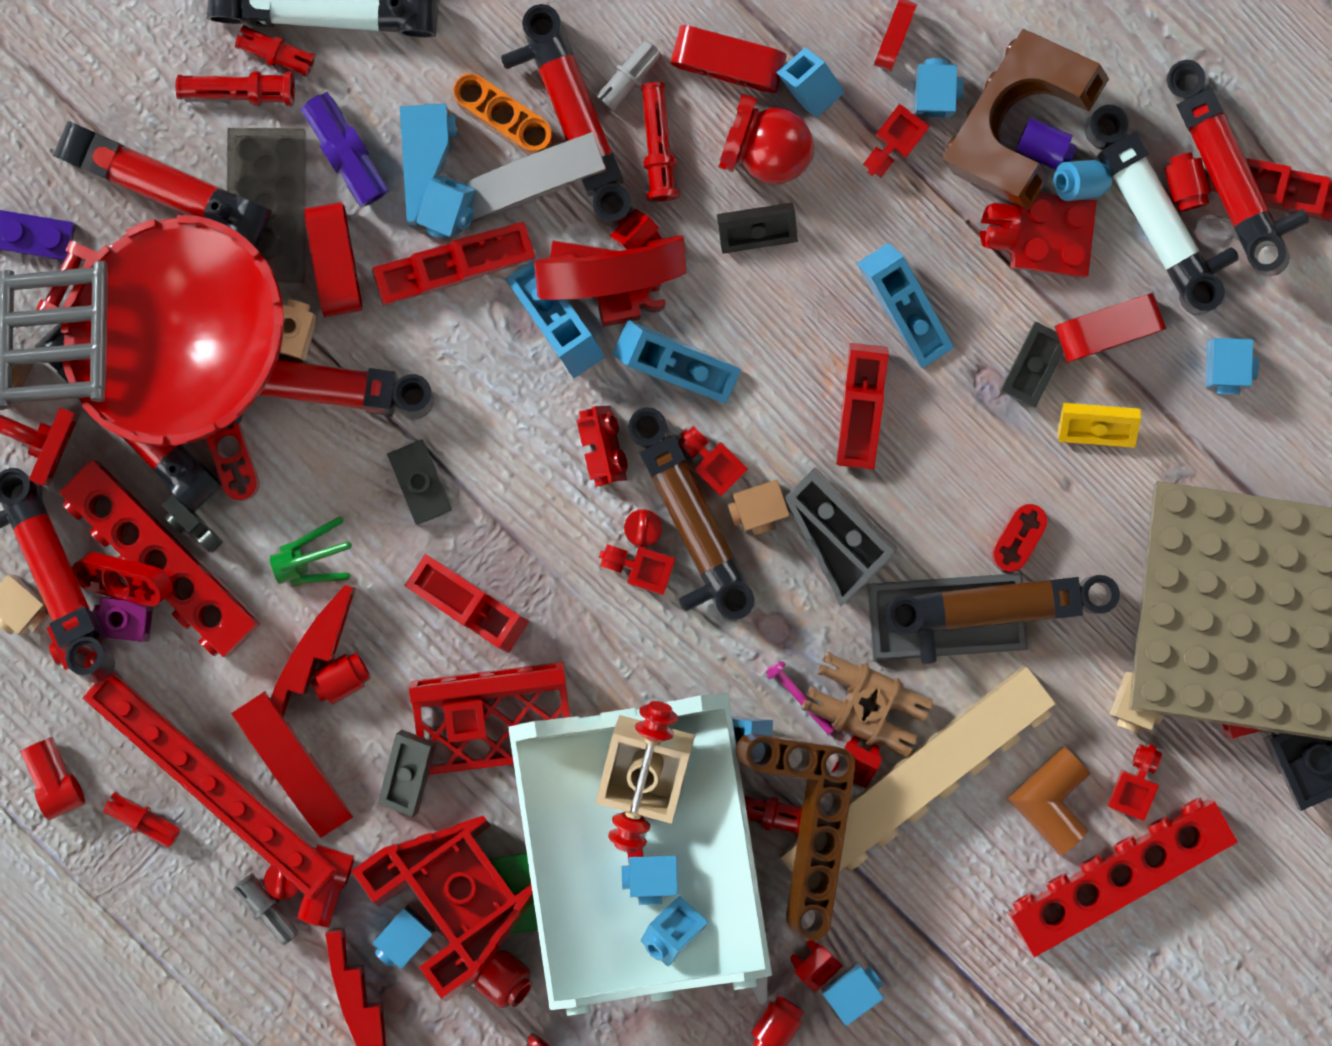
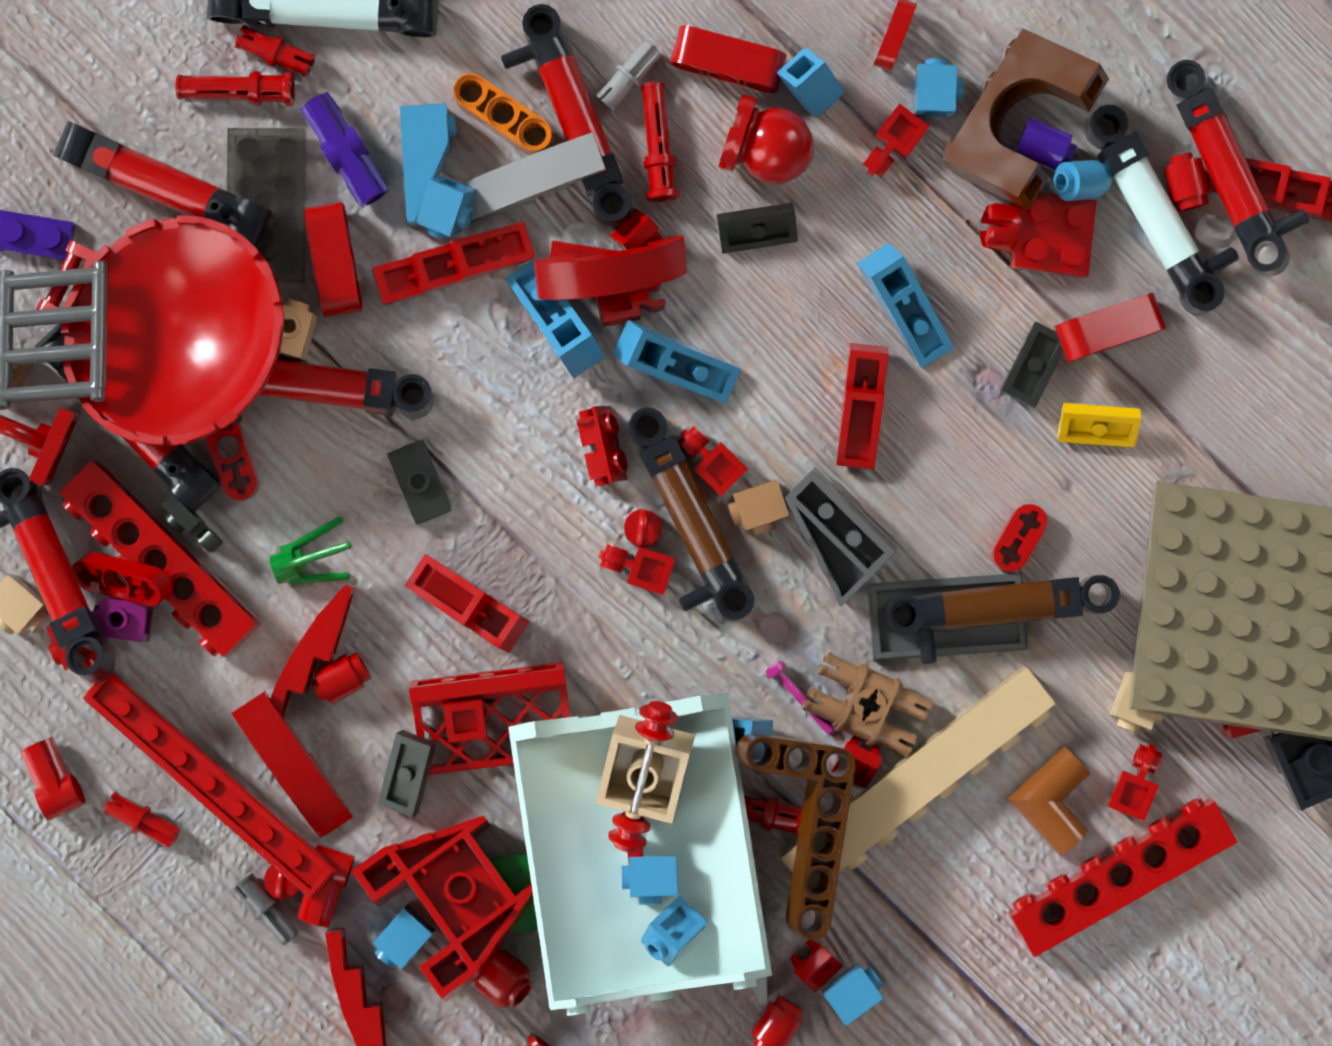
(1230, 365): dark azure brick -> none

